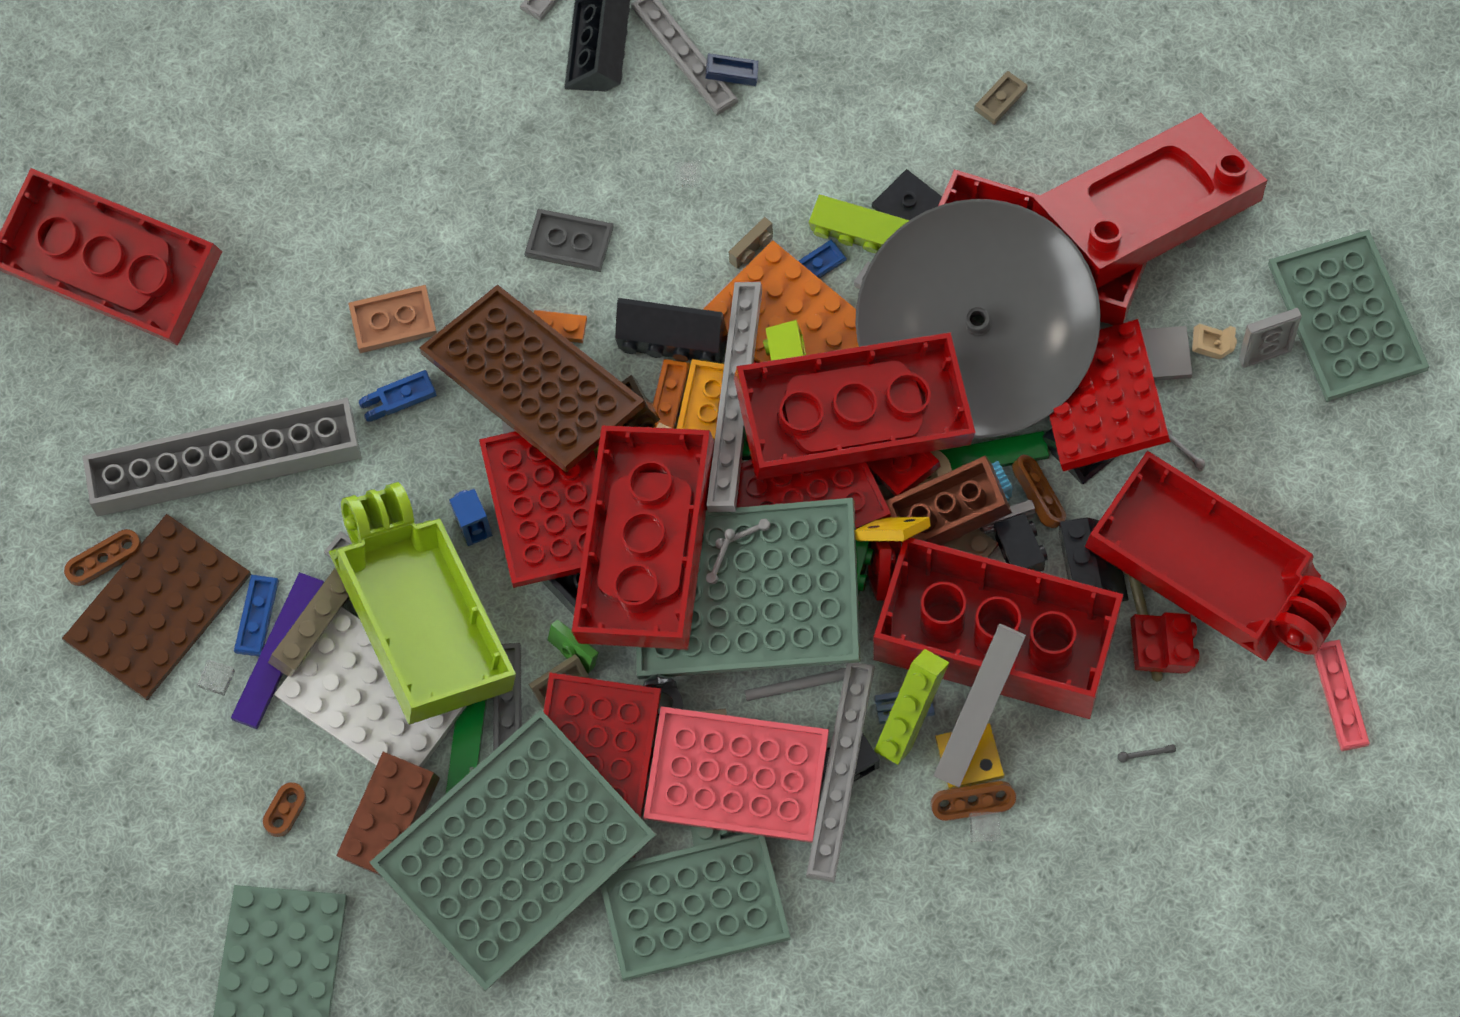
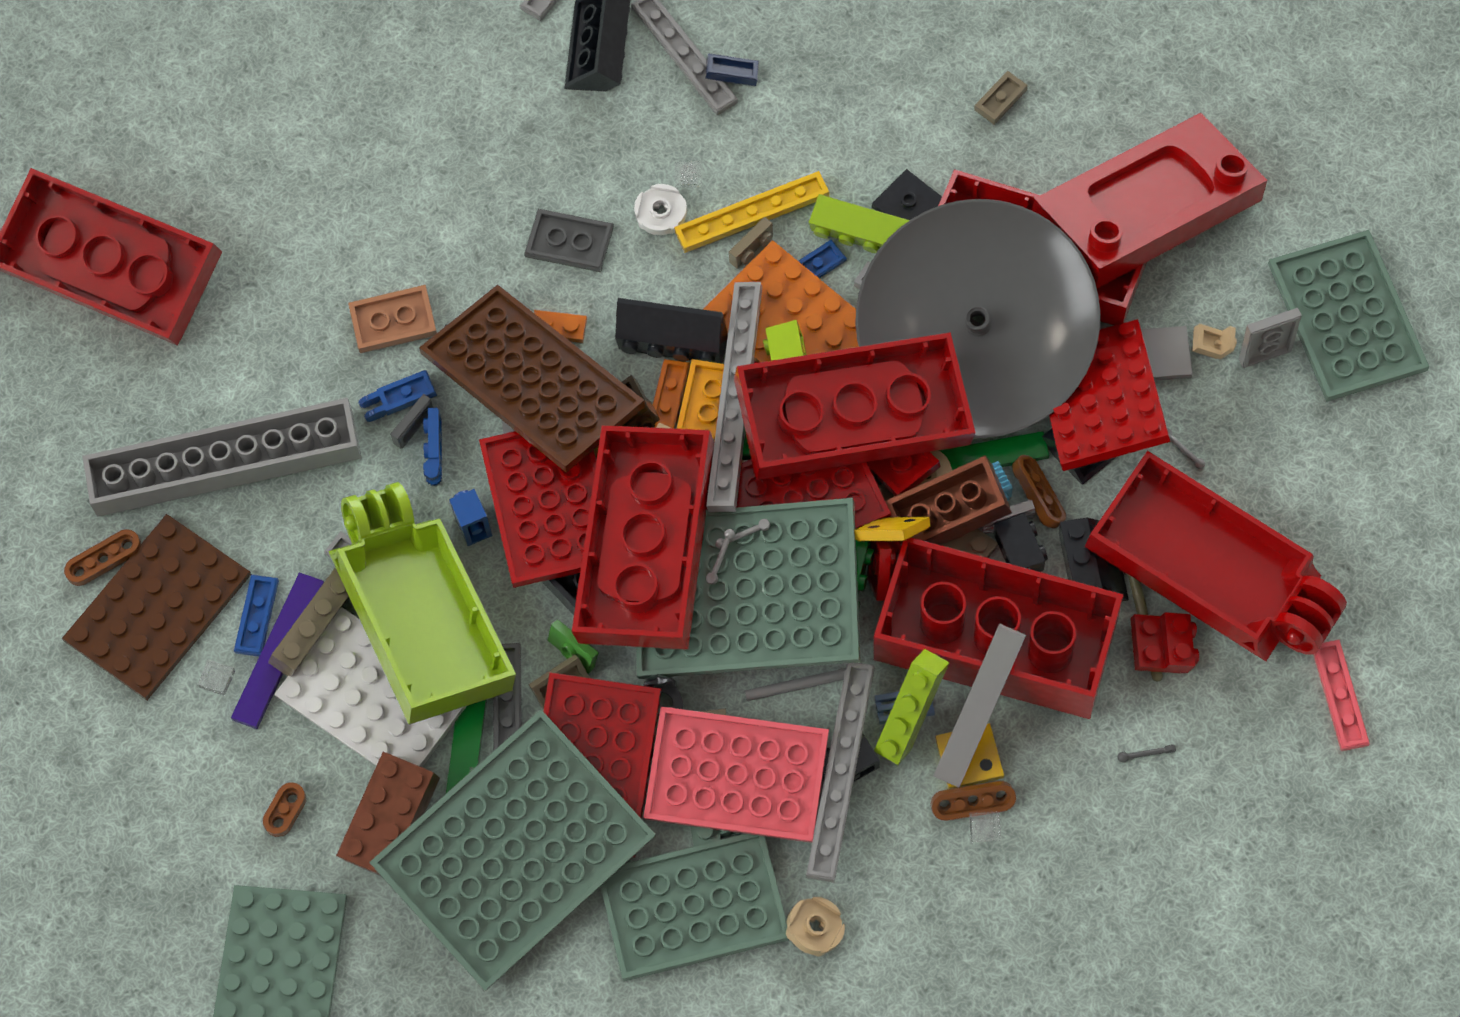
(411, 422): none -> dark grey tile
(433, 449): none -> blue hinge
(652, 199): none -> white plate
(750, 212): none -> yellow plate
(804, 937): none -> tan plate

